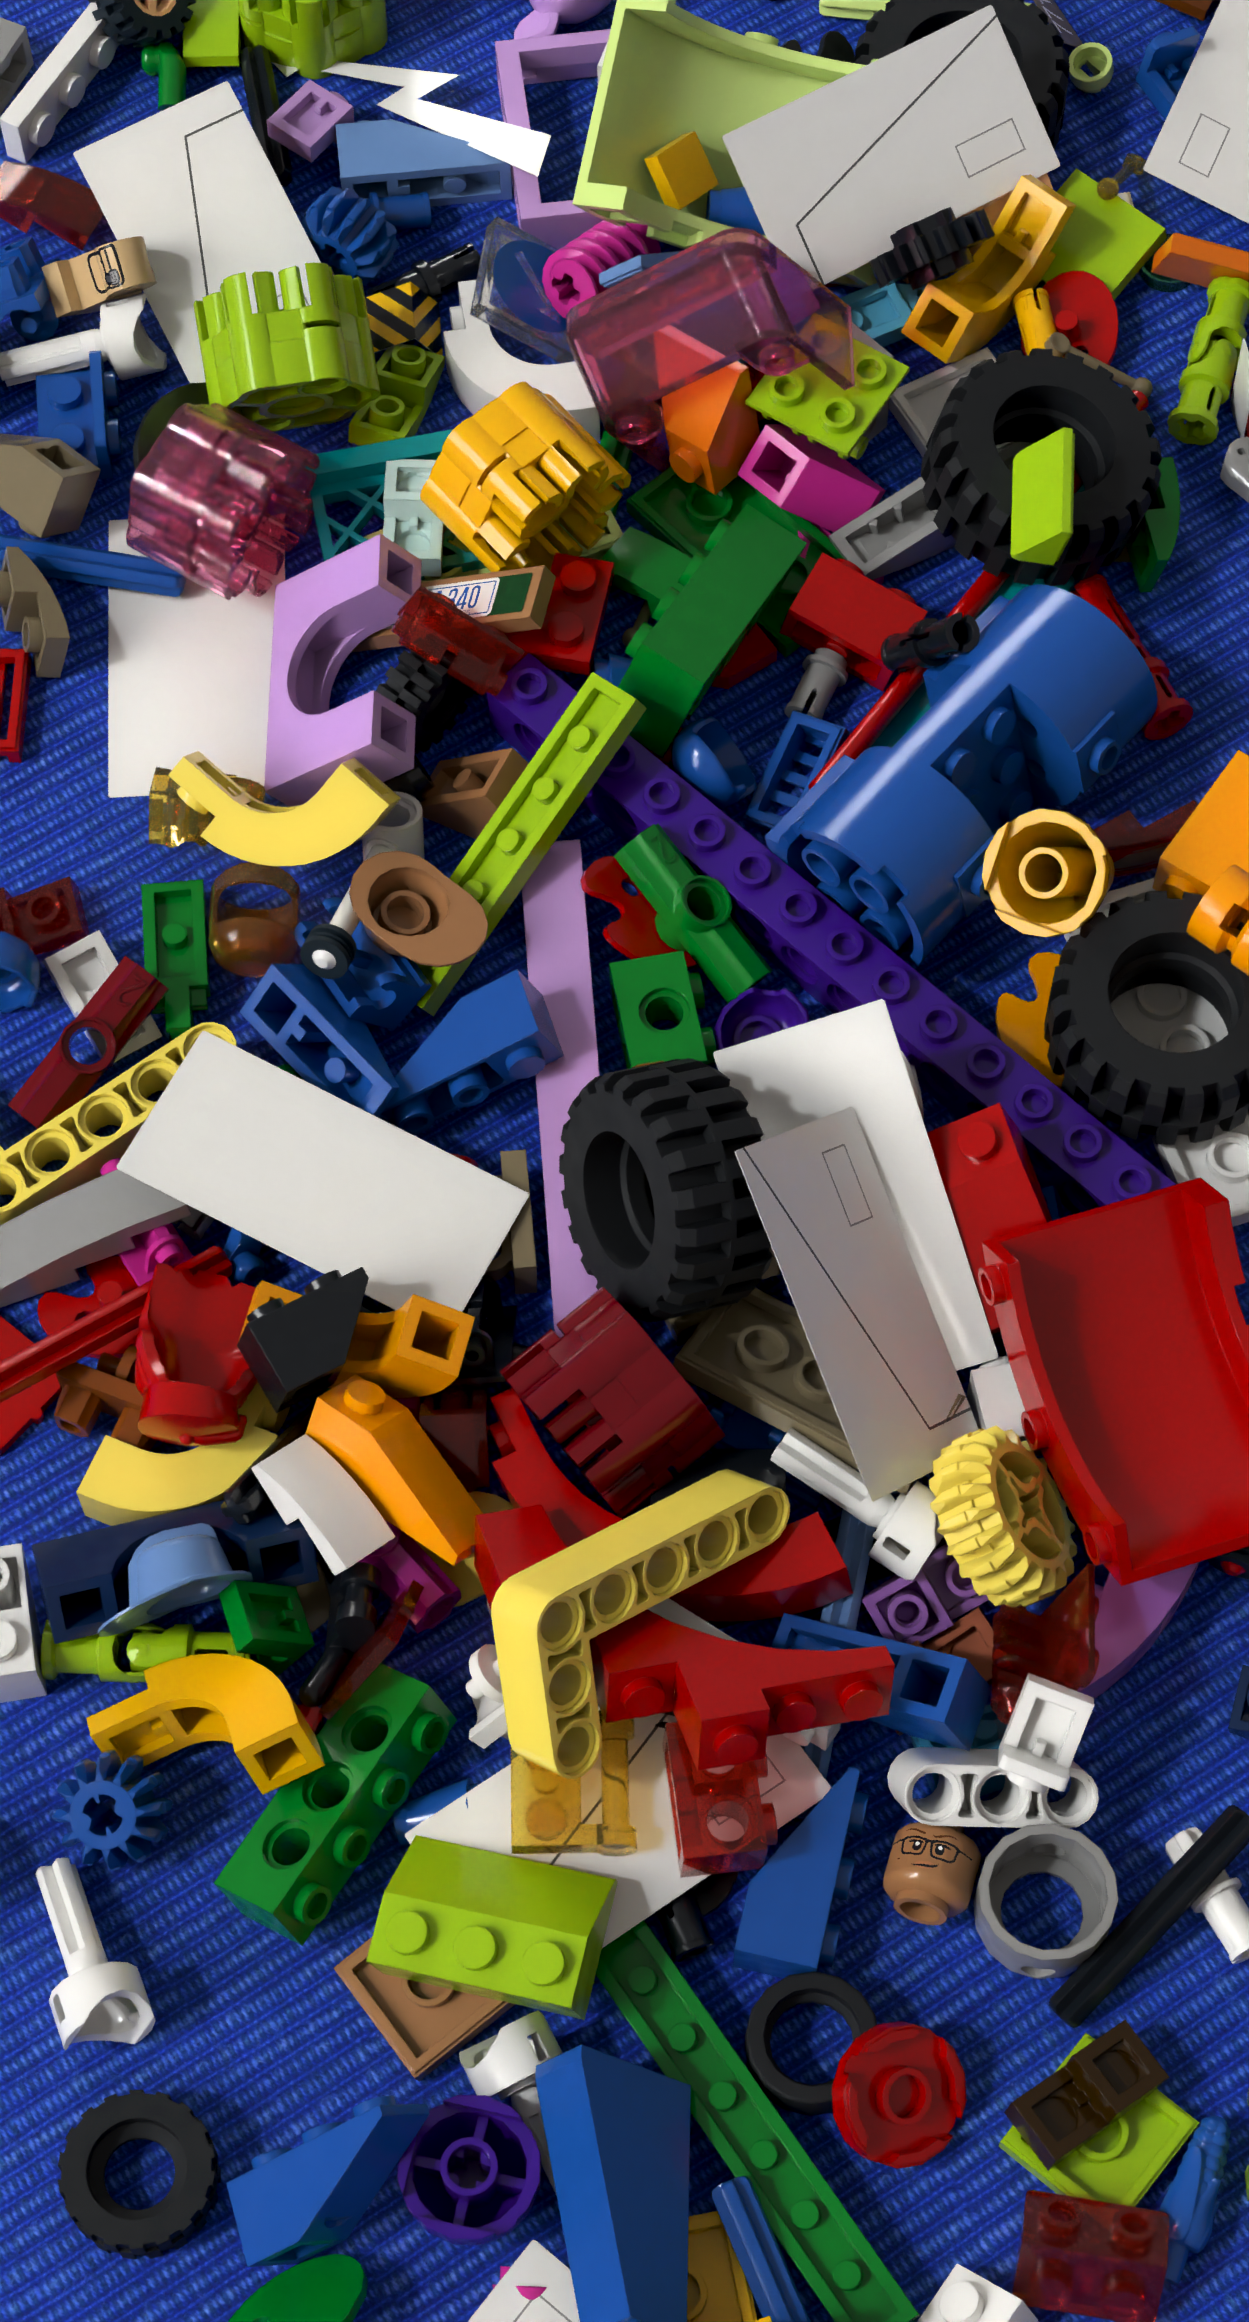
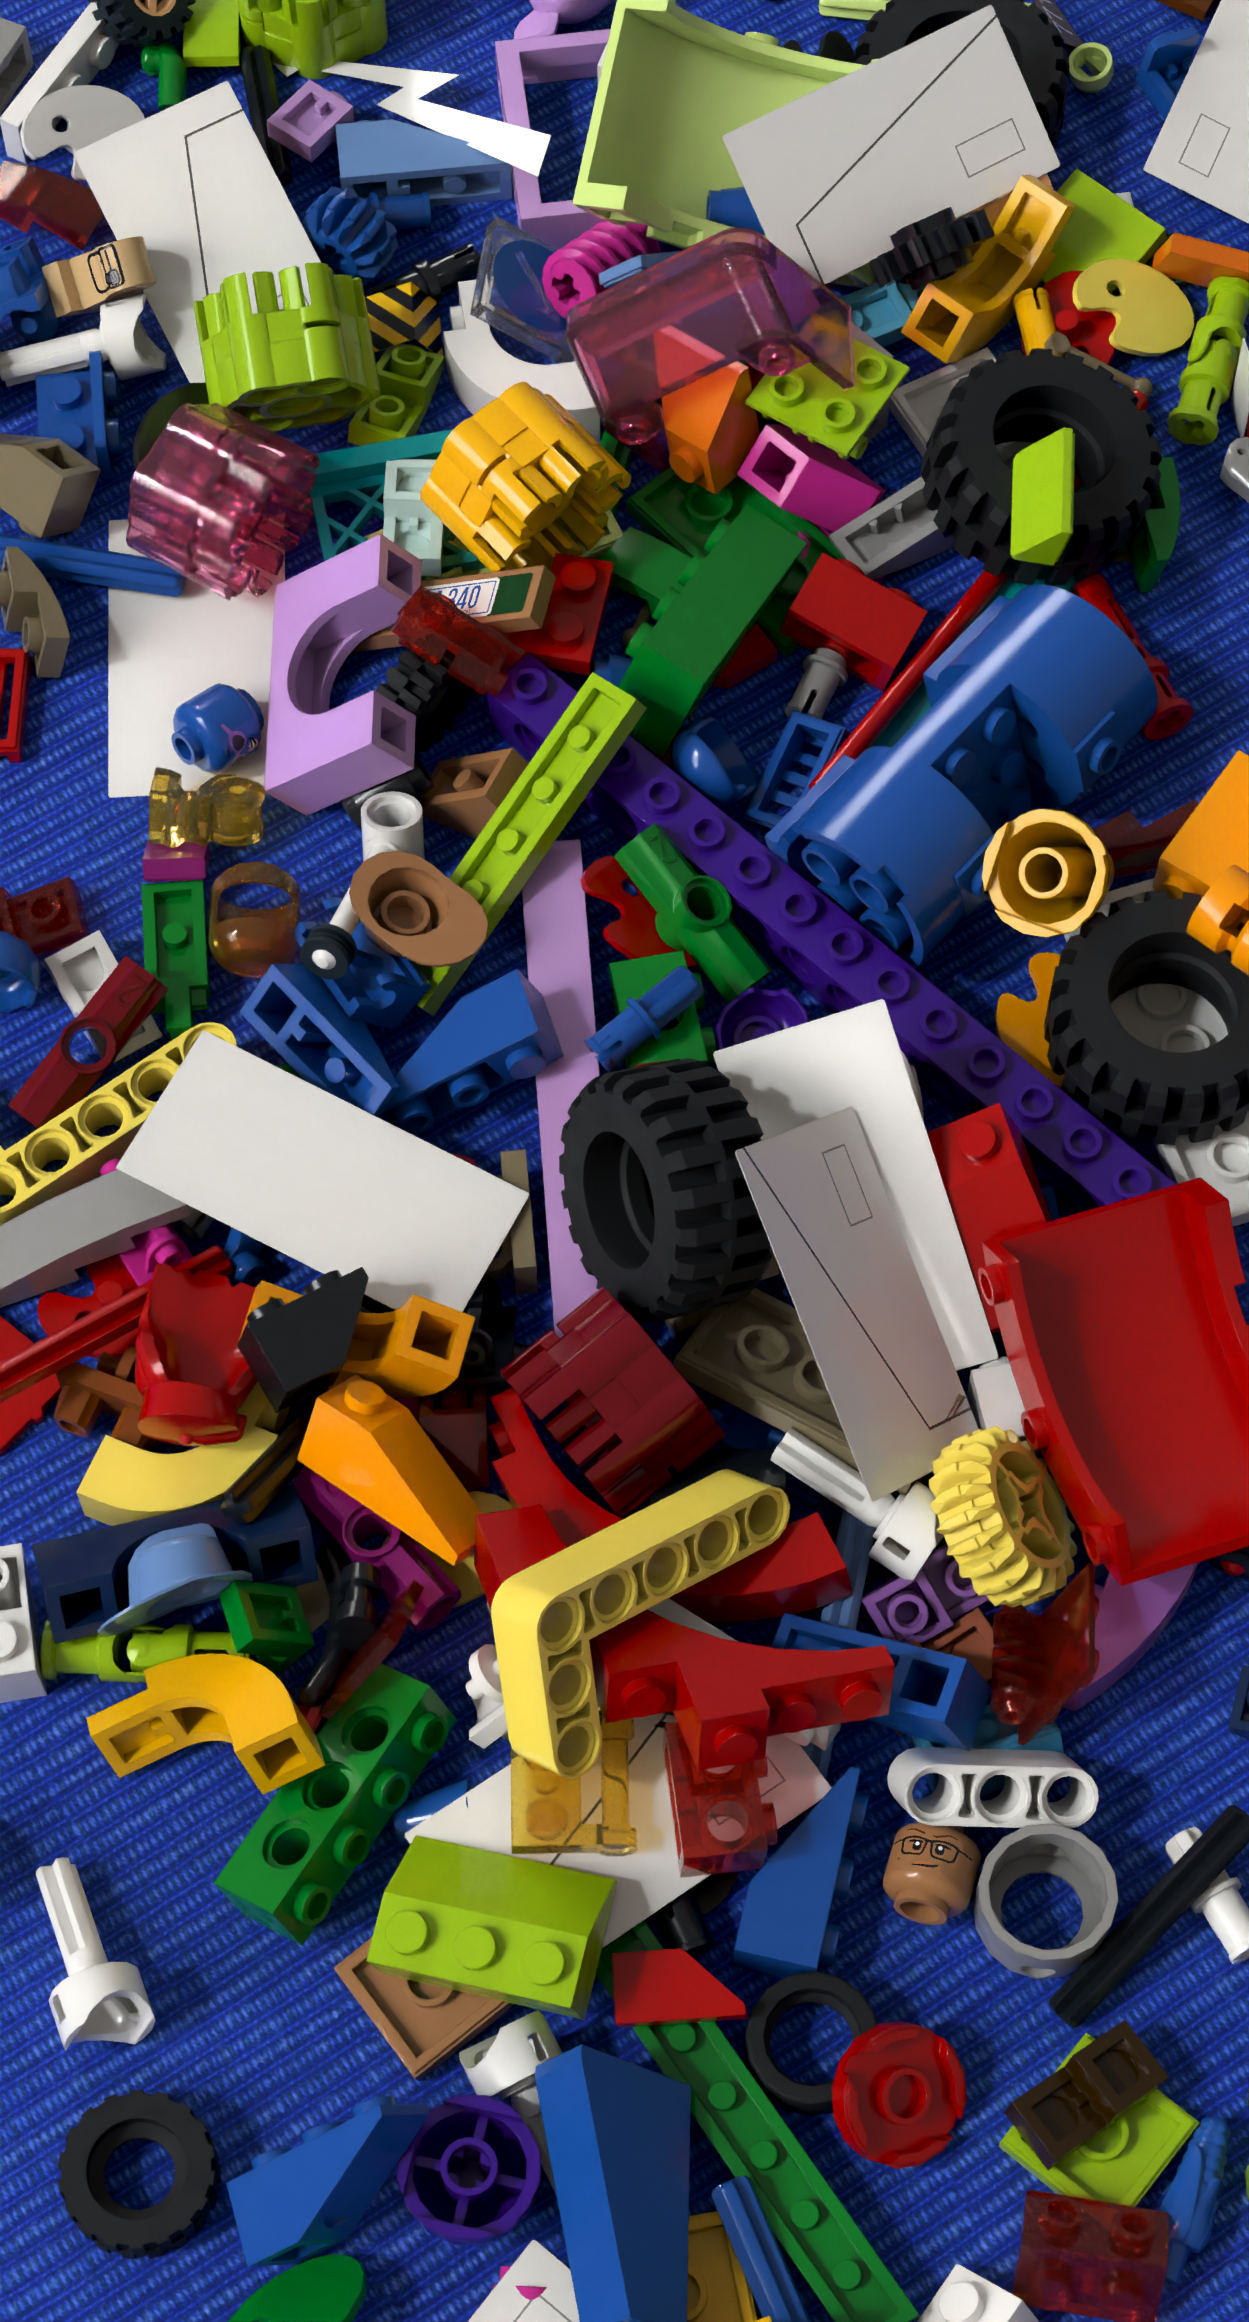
(90, 115): none -> white piece
(133, 1803): blue gear -> none
(175, 864): none -> magenta tile
(217, 728): none -> blue head
(272, 835): light yellow arch -> none
(330, 1505): white slope -> none
(644, 1017): none -> blue axle
(669, 1989): none -> red tile
(681, 171): yellow tile -> none
(930, 642): black pin -> none
(1044, 1734): white bracket -> none
(1109, 187): clear yellow hinge -> none
(1149, 313): none -> light yellow piece

